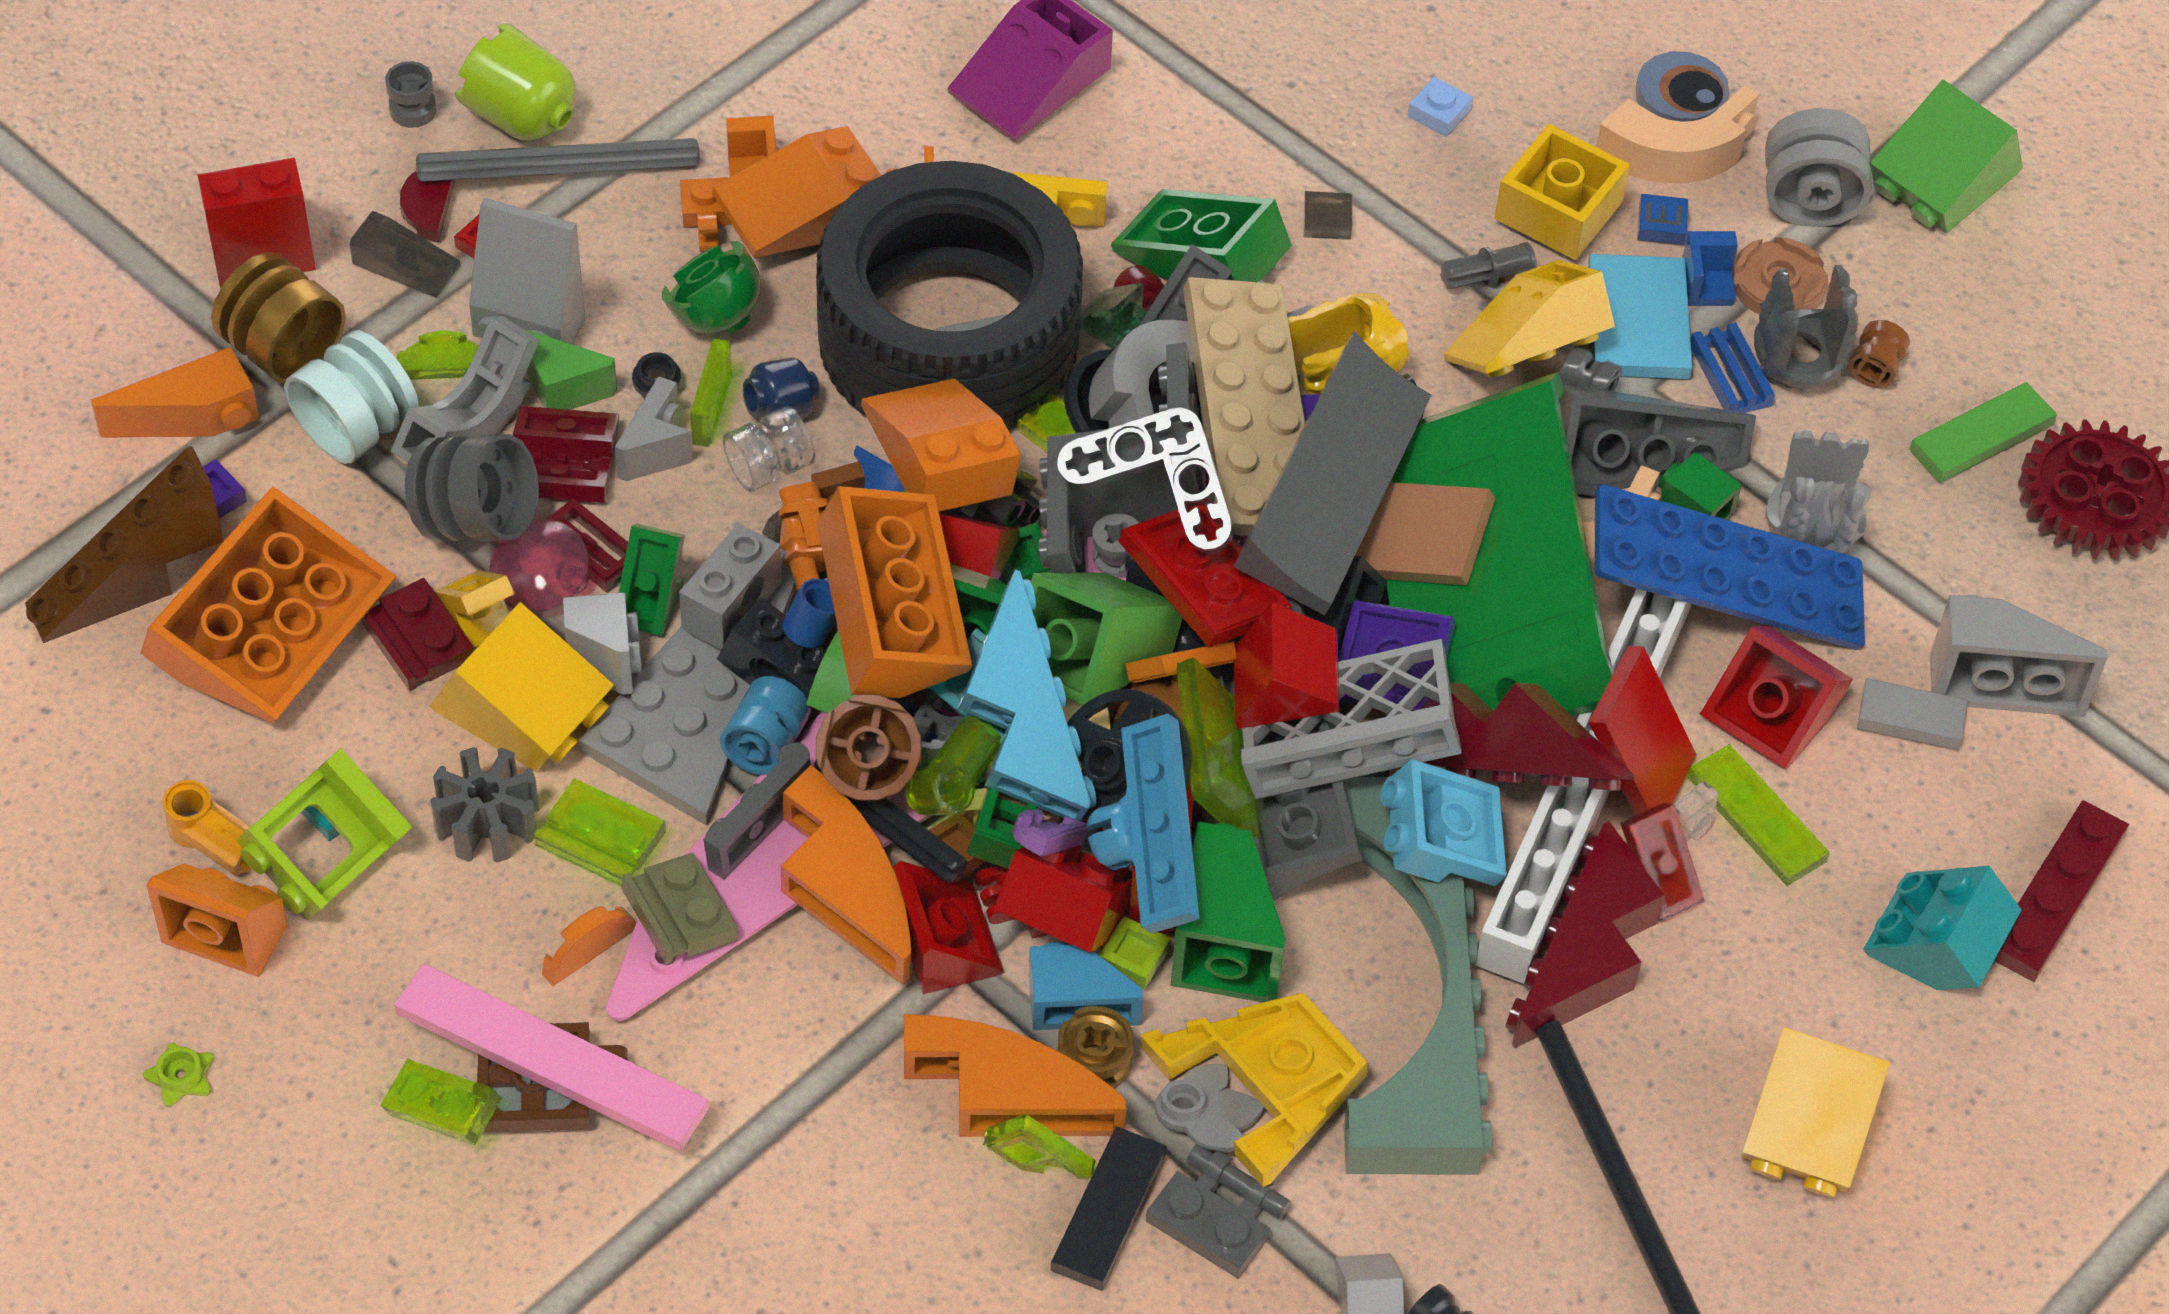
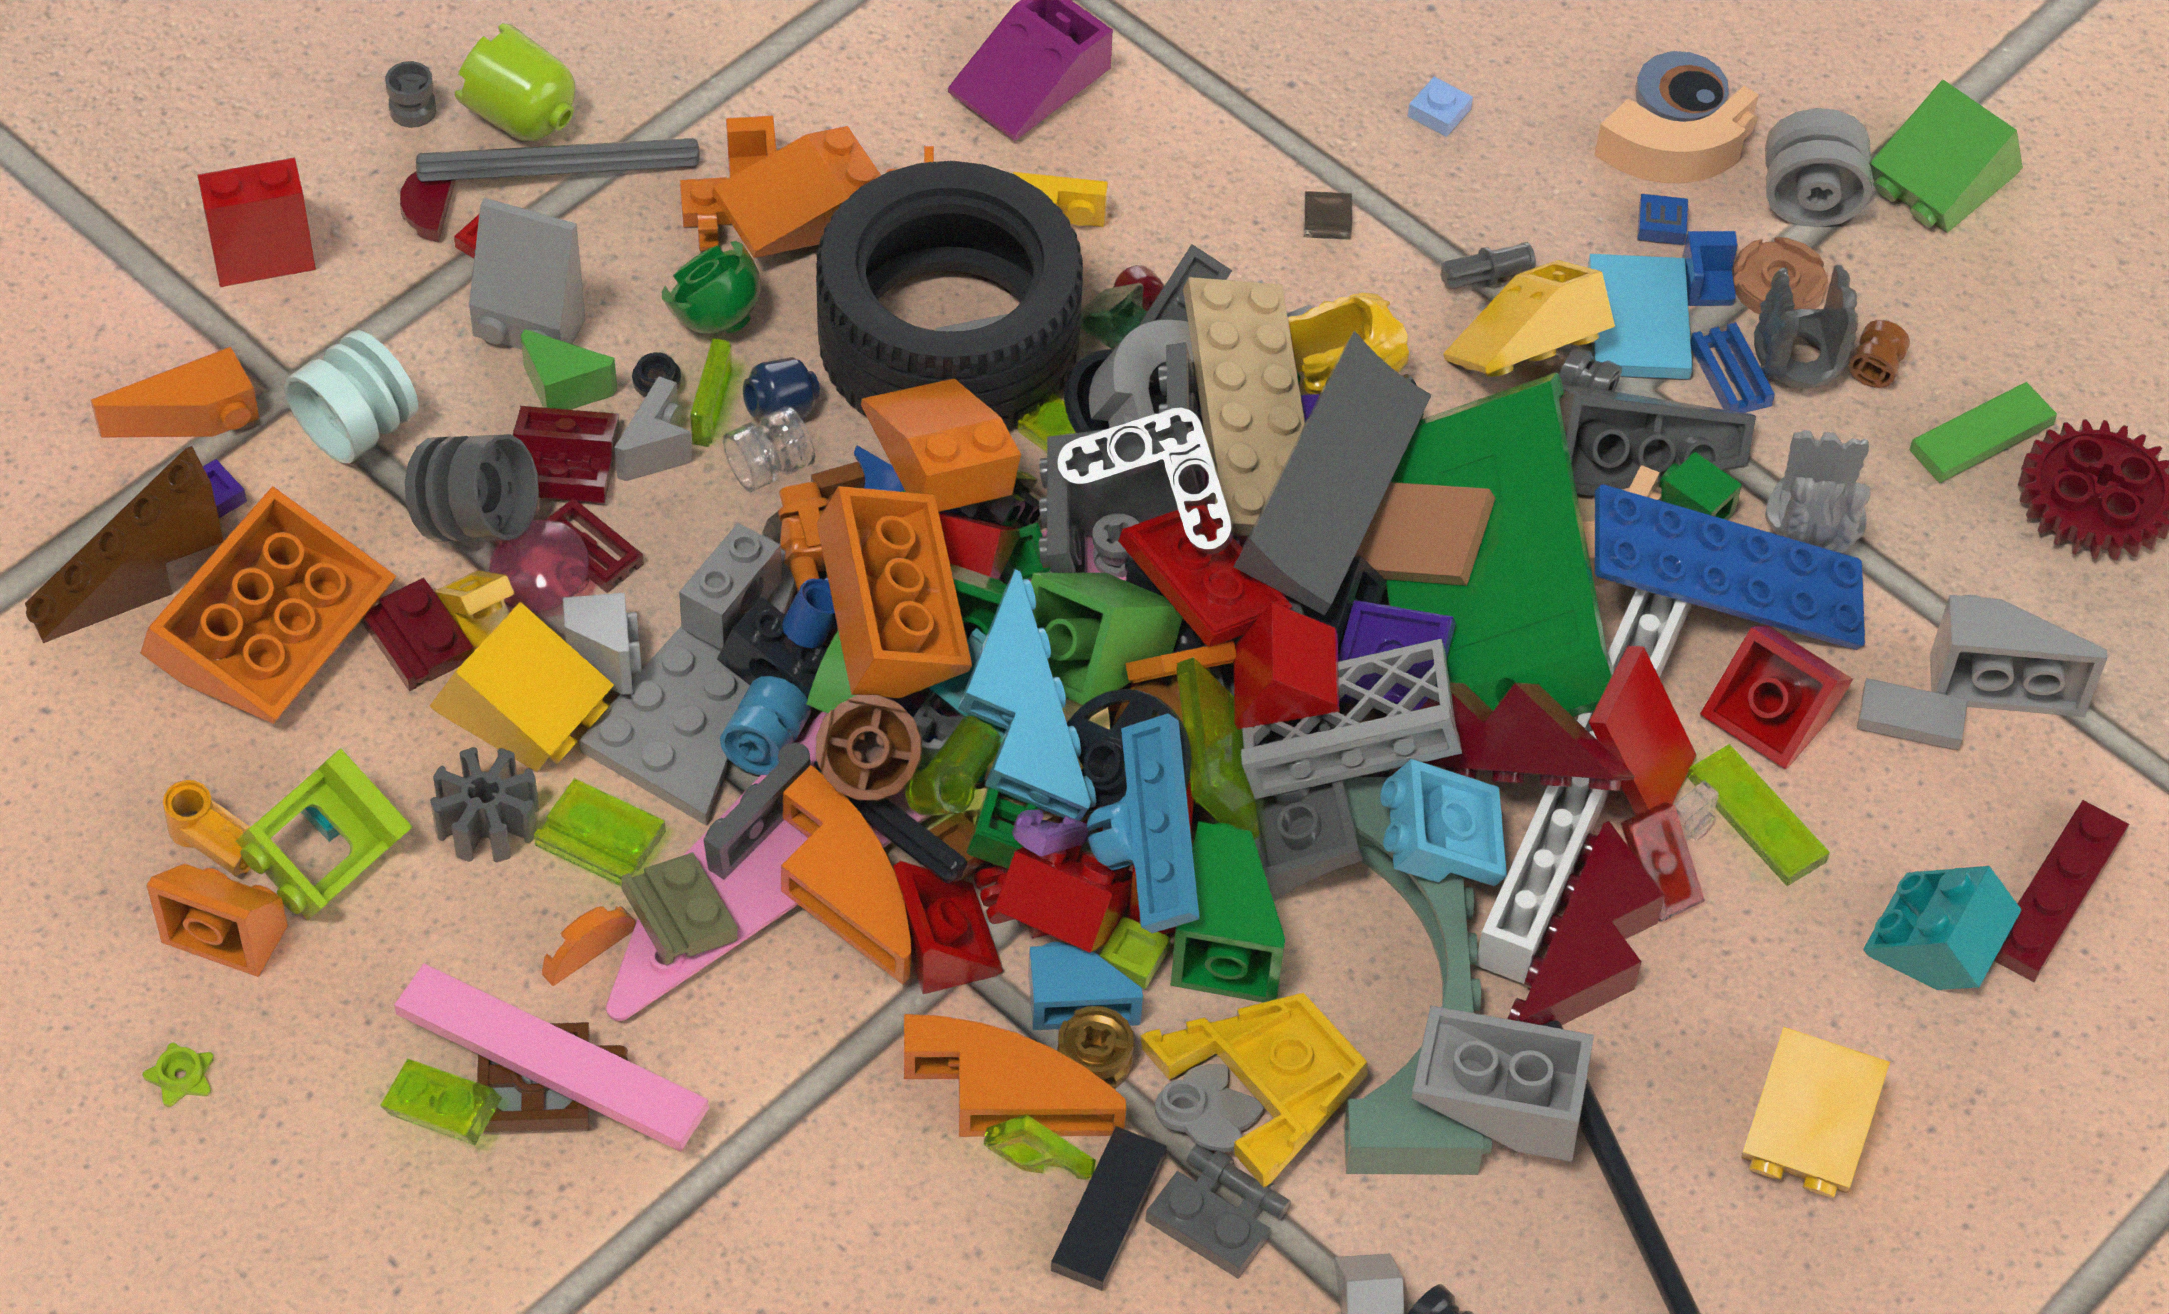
(277, 315): pearl gold wheel -> none
(401, 255): clear smoke slope -> none
(438, 356): clear neon green tile -> none
(484, 396): light grey arch -> none
(651, 576): green slope -> none
(1232, 229): green slope -> none
(1505, 1079): none -> light grey slope
(1562, 191): yellow brick -> none

